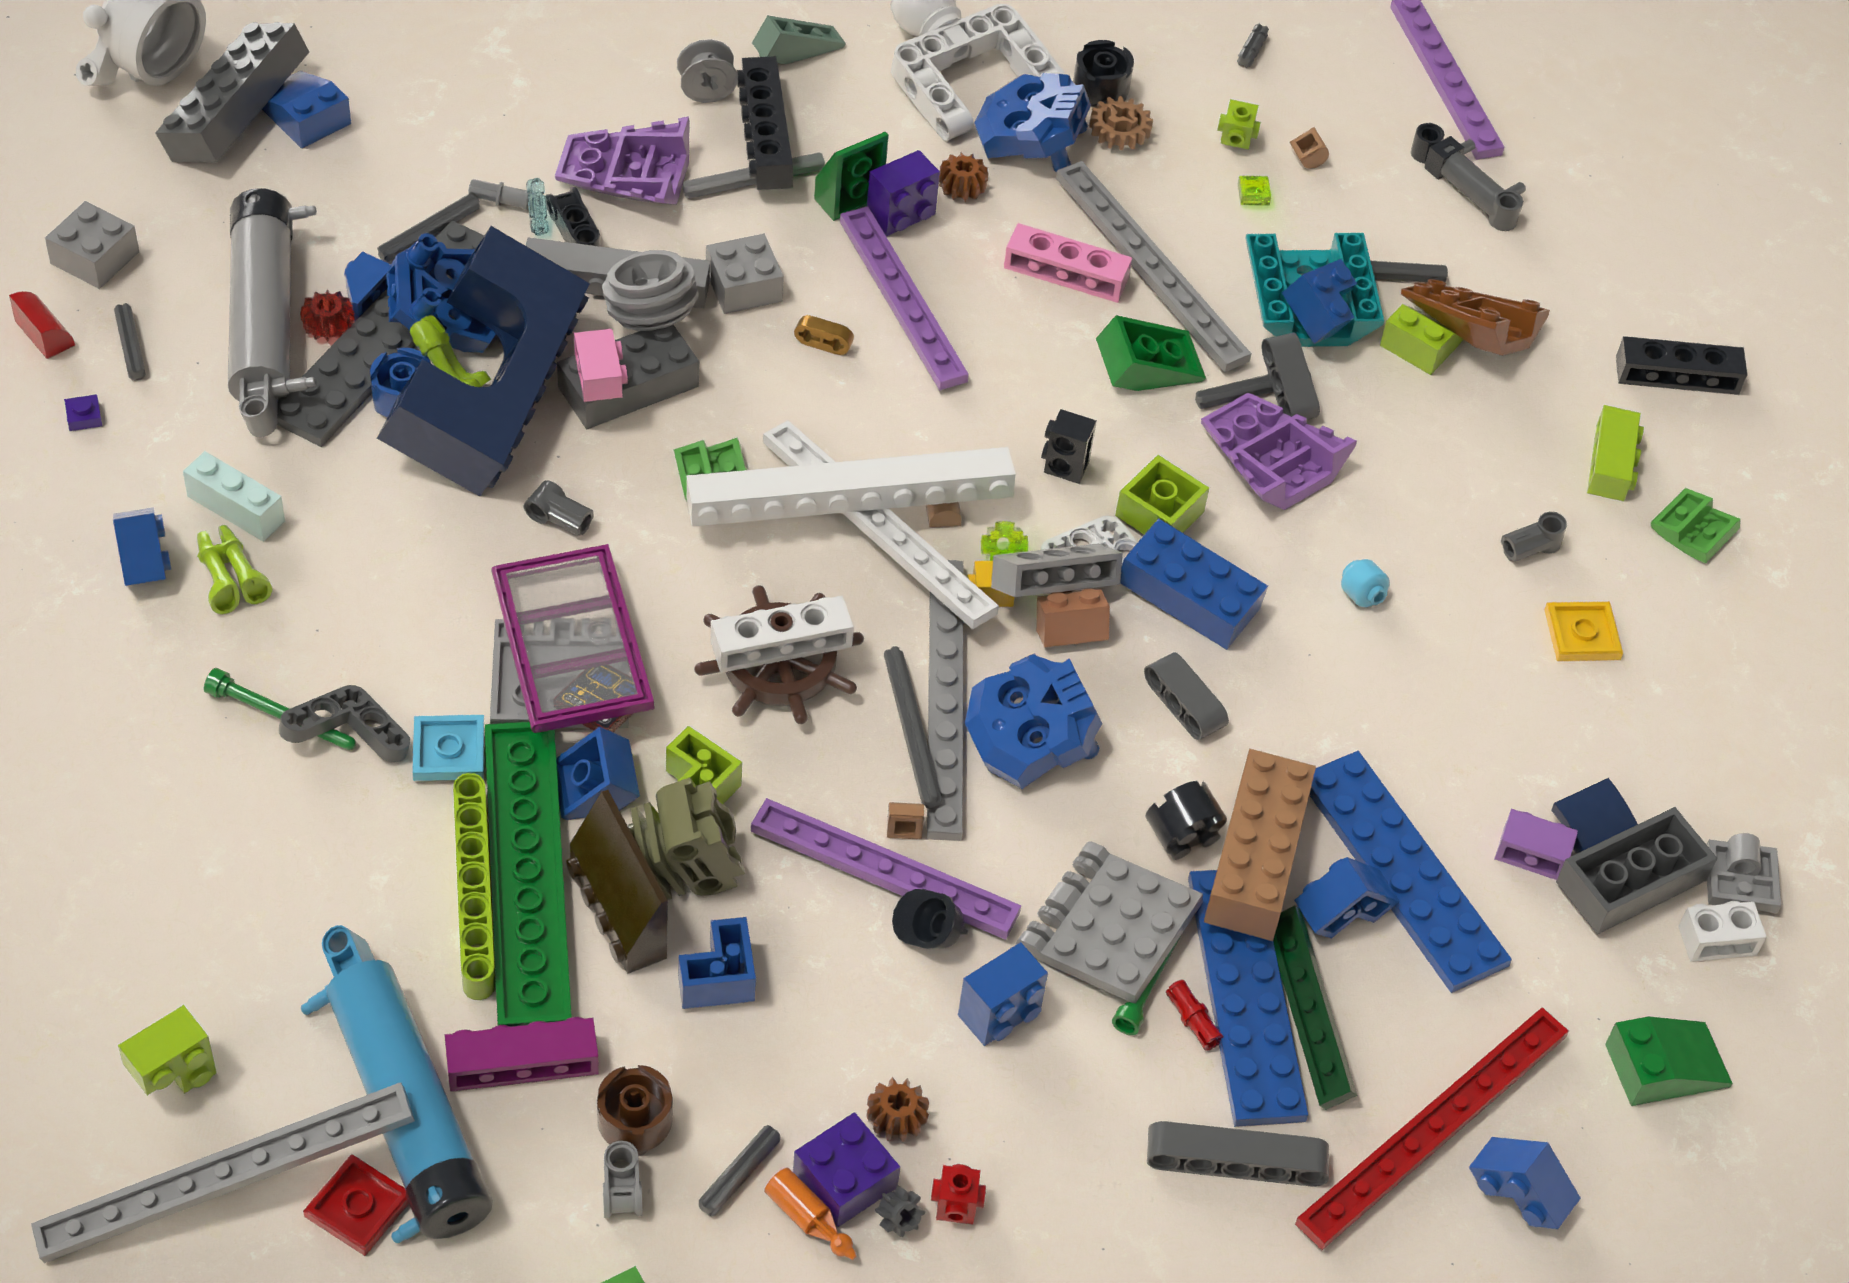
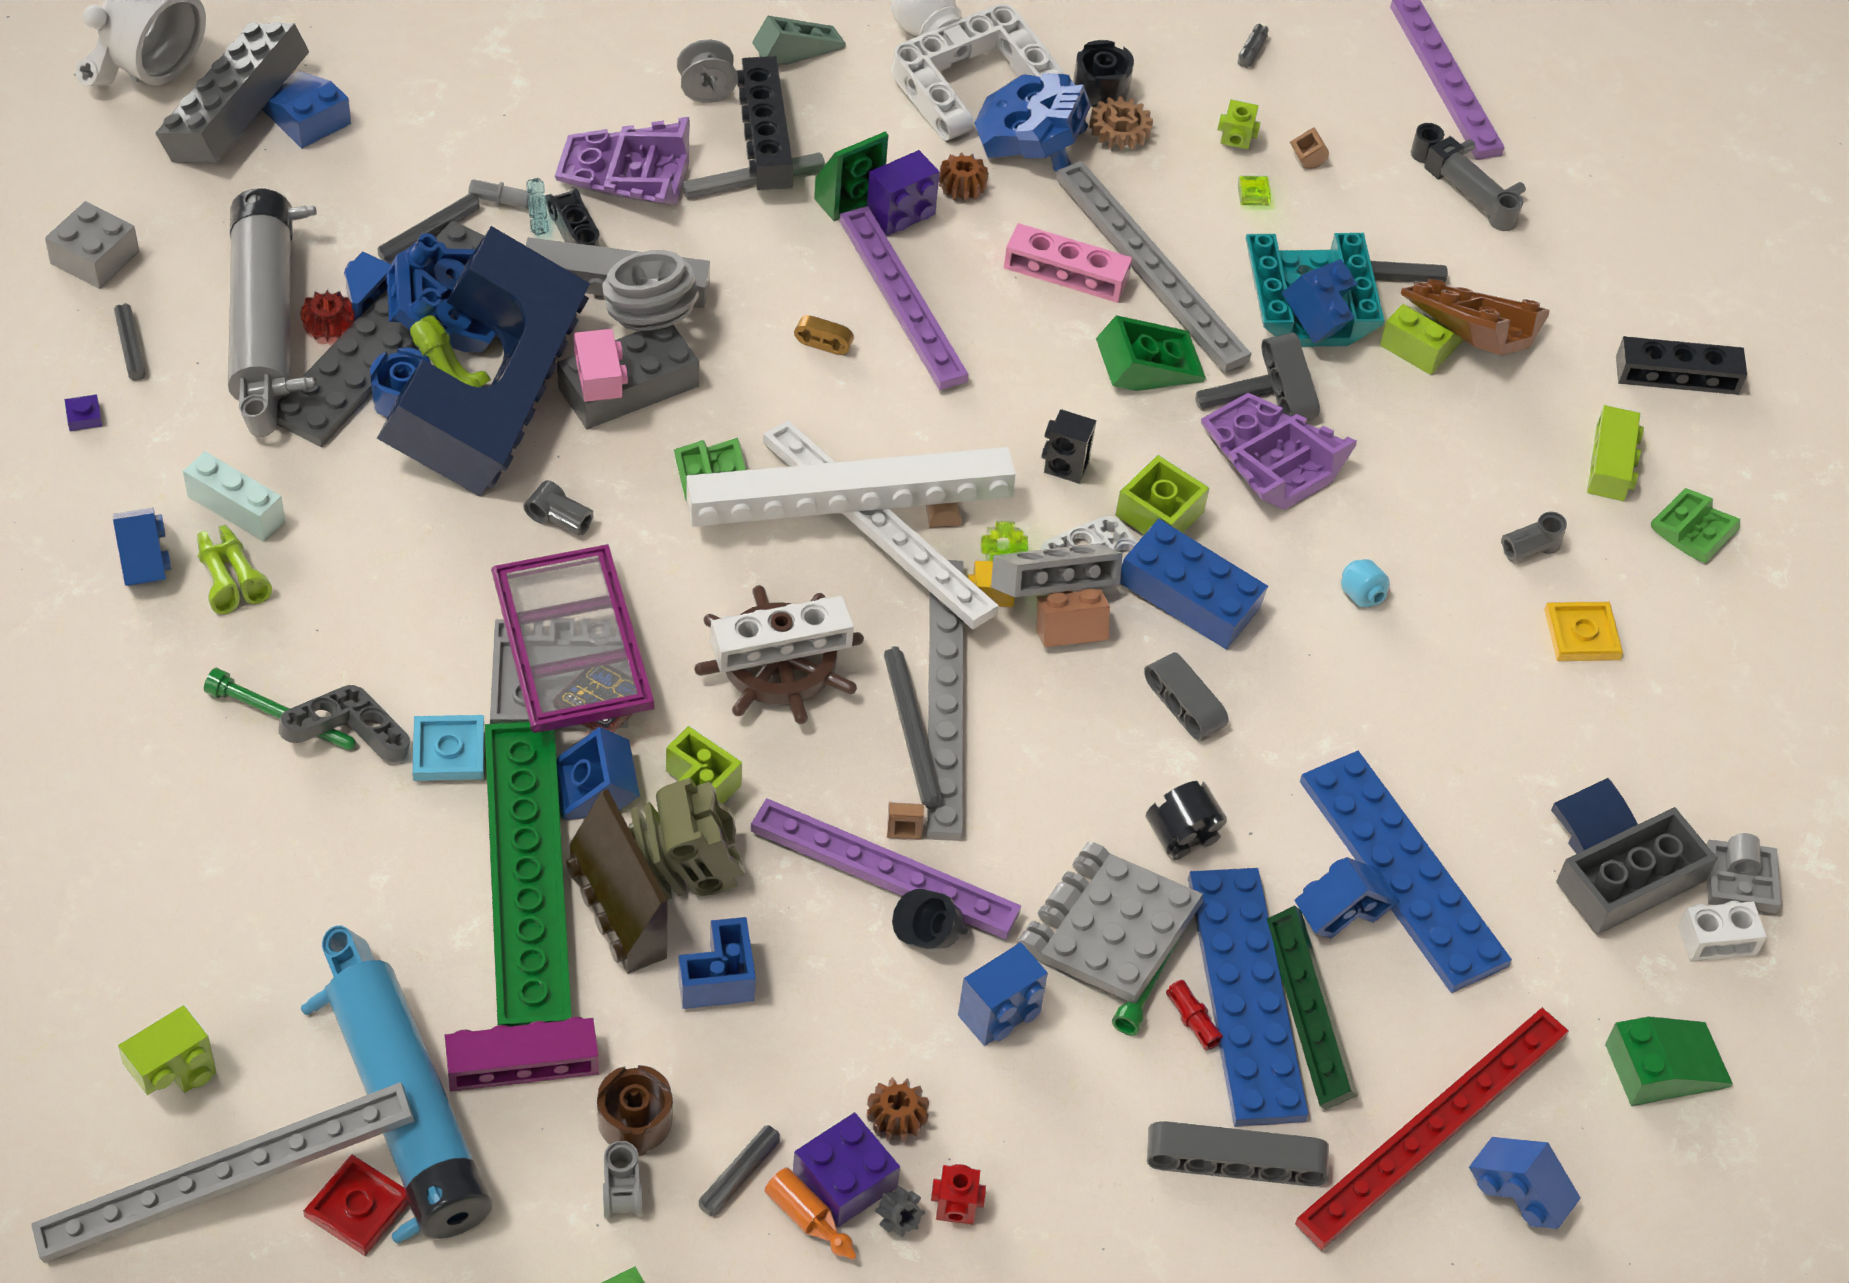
(40, 324): red brick -> none
(474, 898): lime beam -> none
(744, 273): light grey brick -> none
(1051, 708): blue brick -> none
(1260, 845): medium nougat brick -> none
(1535, 844): medium lavender brick -> none

